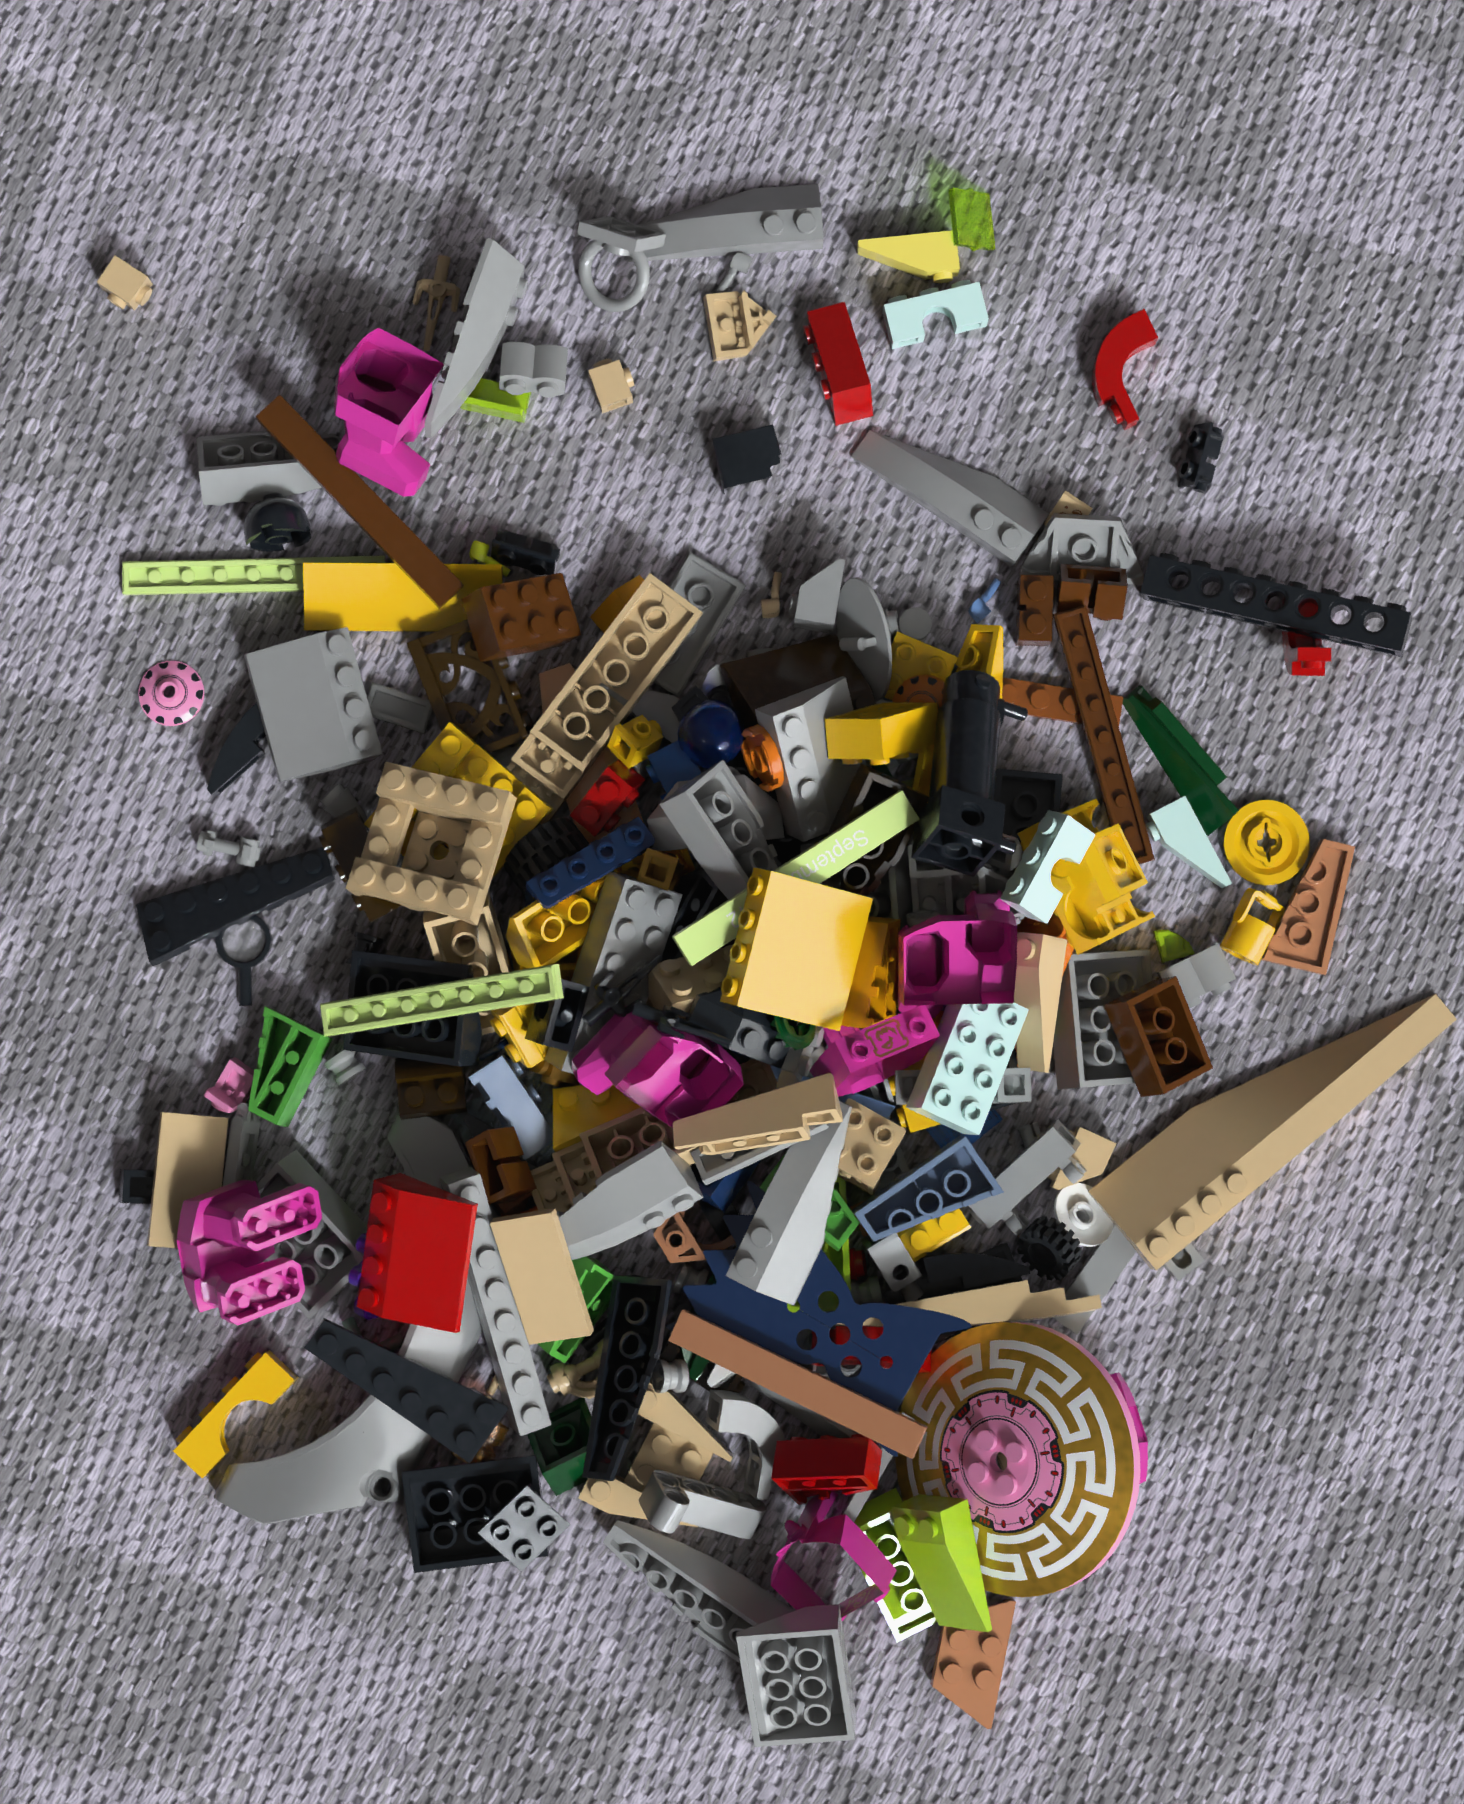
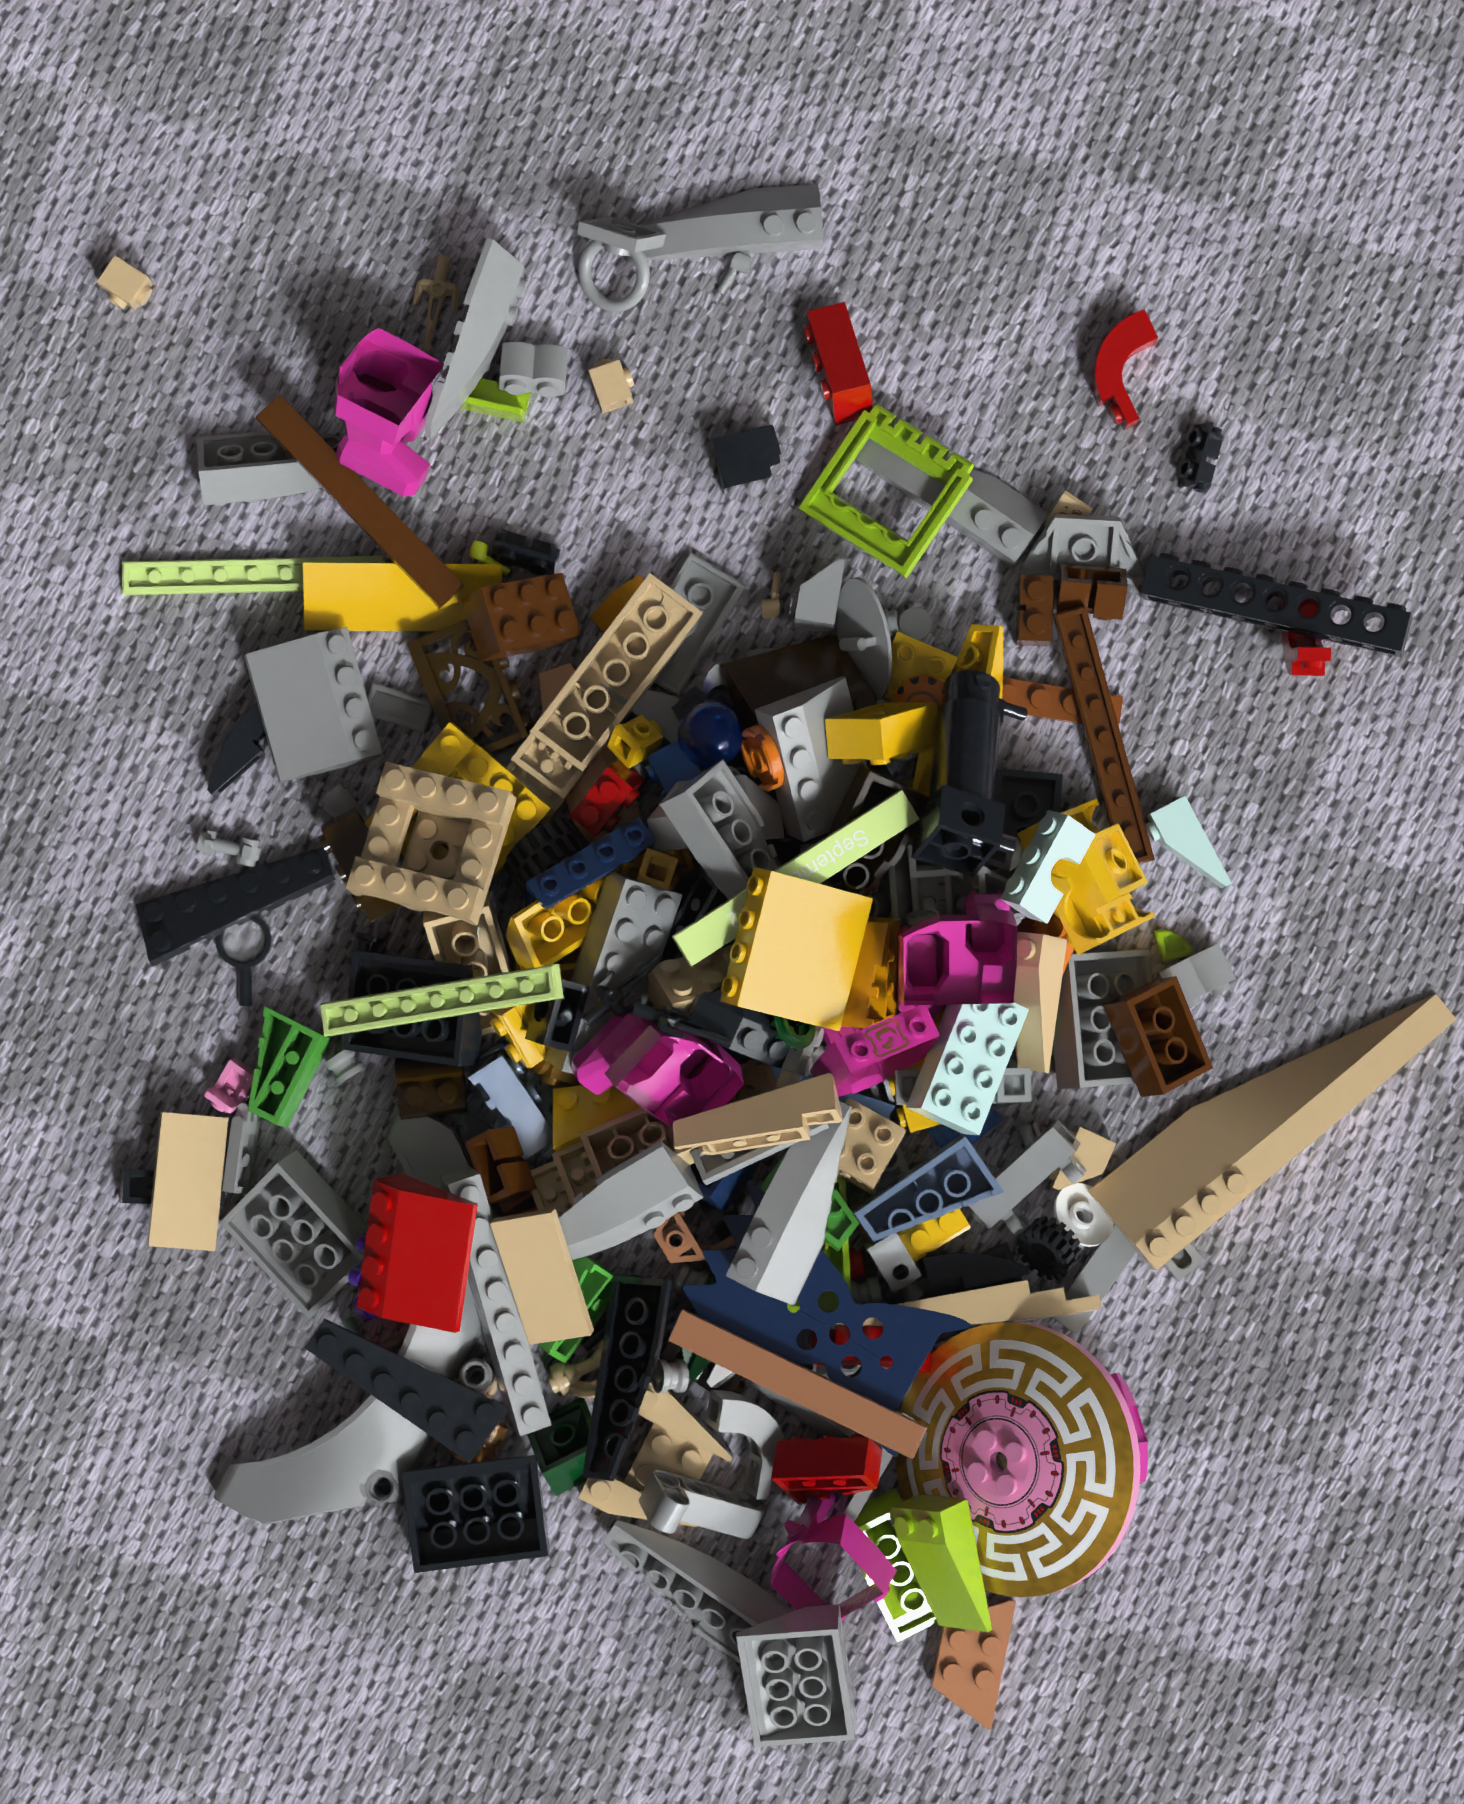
(187, 696): bright pink dish -> none
(206, 1443): yellow arch -> none
(229, 1236): dark pink piece -> none
(275, 523): black cylinder -> none
(475, 1365): none -> light grey brick
(523, 1527): hinge -> none
(734, 323): tan slope -> none
(862, 529): none -> lime hinge
(922, 254): light yellow slope -> none
(961, 304): light aqua arch -> none
(971, 219): clear neon green piece -> none
(979, 609): medium blue hand -> none
(1182, 759): dark green wedge -> none
(1247, 935): yellow piece -> none
(1284, 857): yellow gear -> none
(1312, 914): nougat wing -> none

